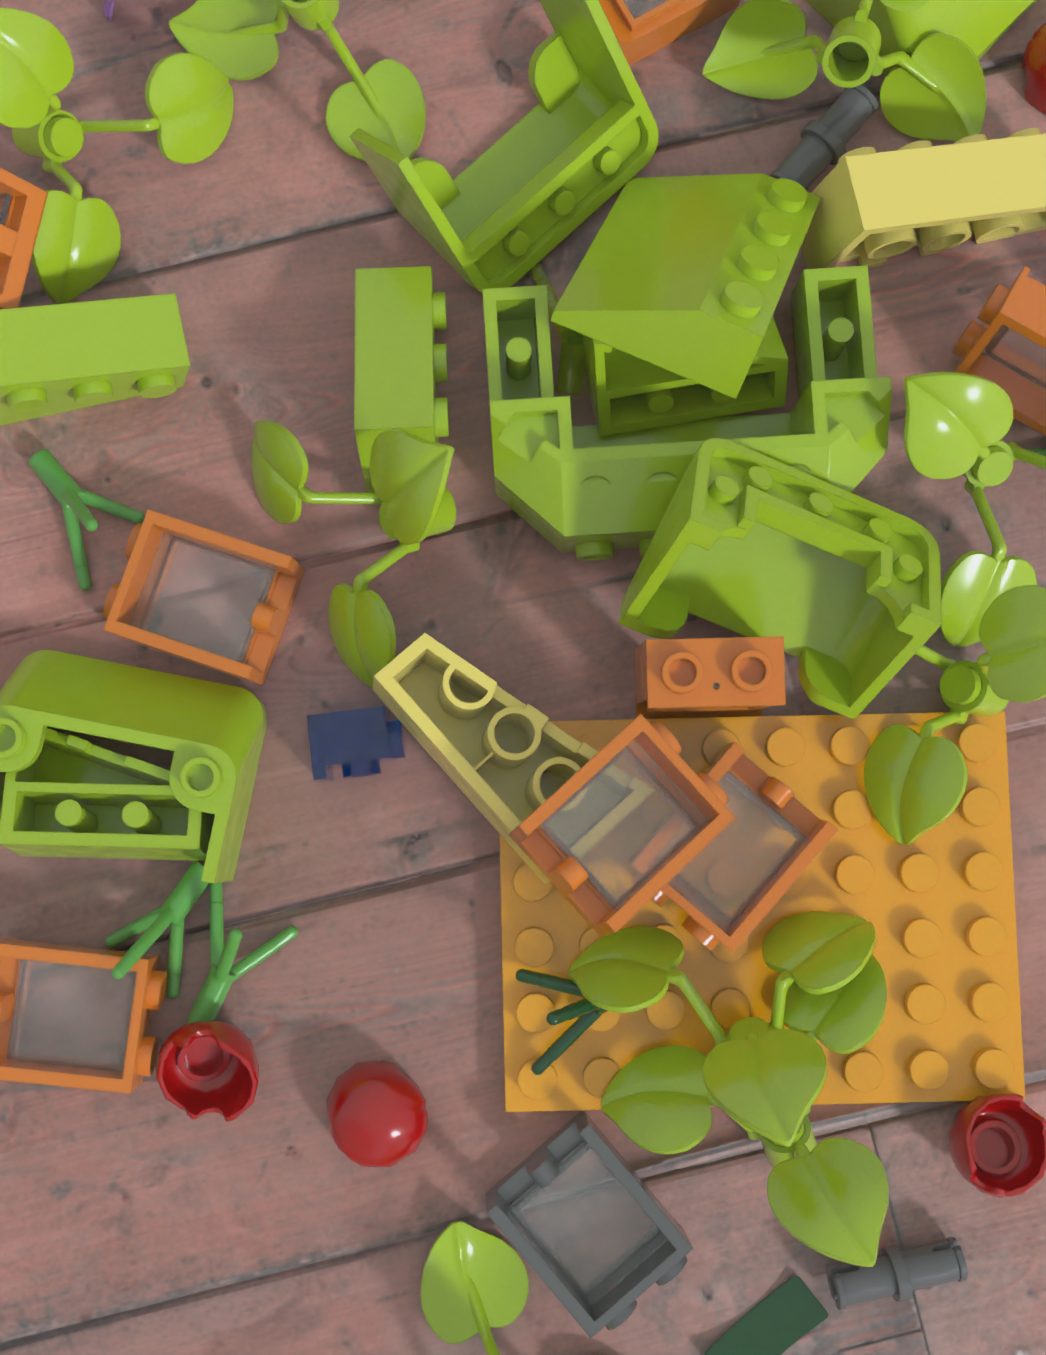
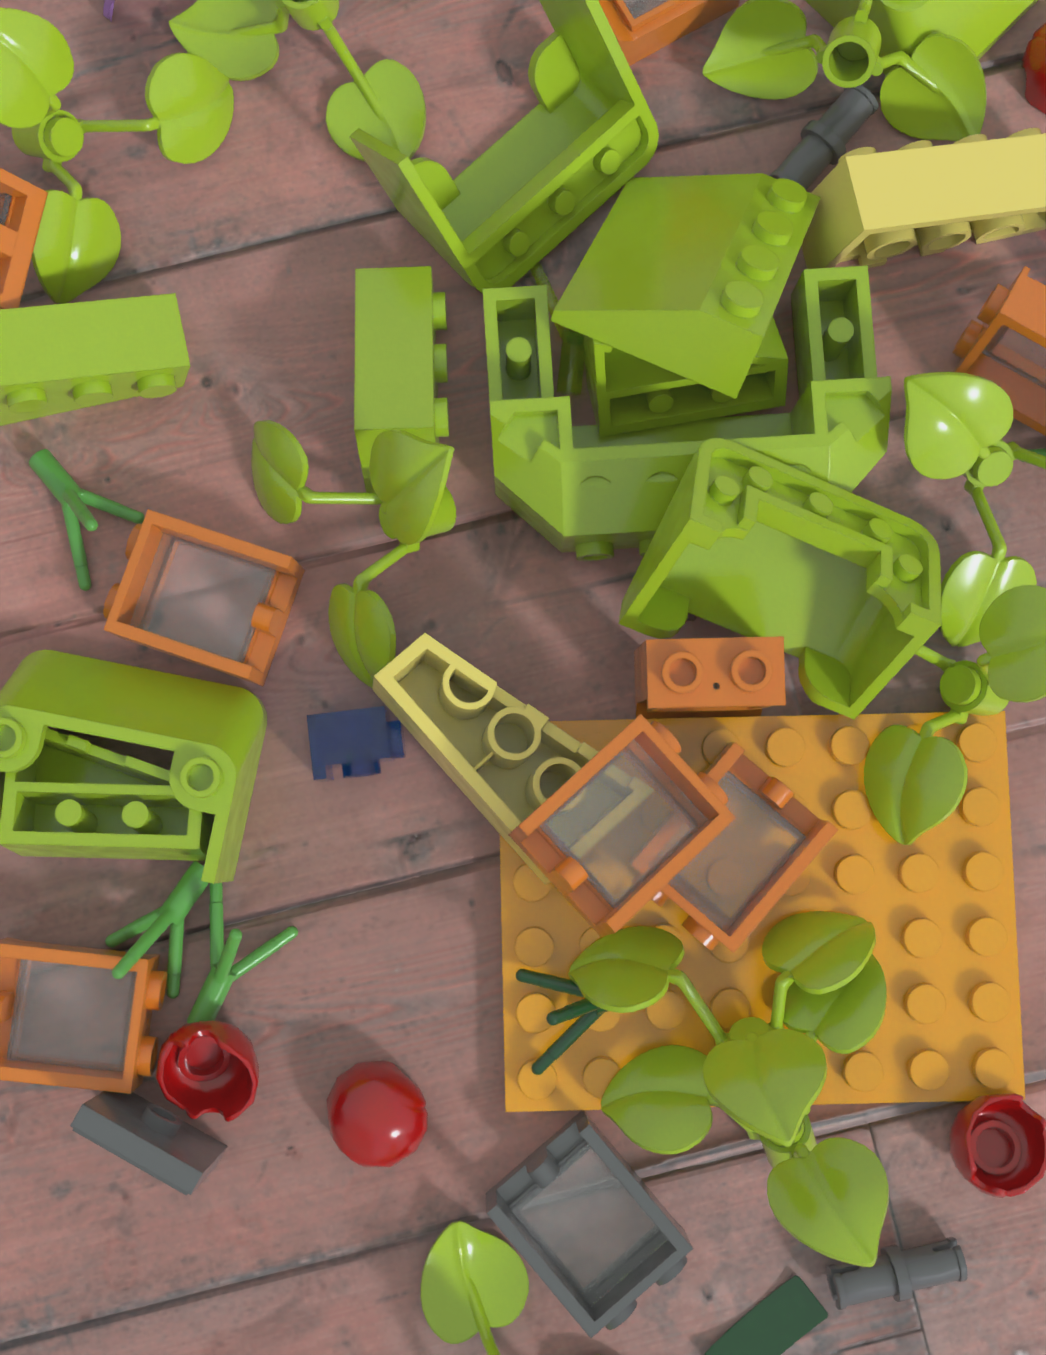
(149, 1139): none -> dark grey plate

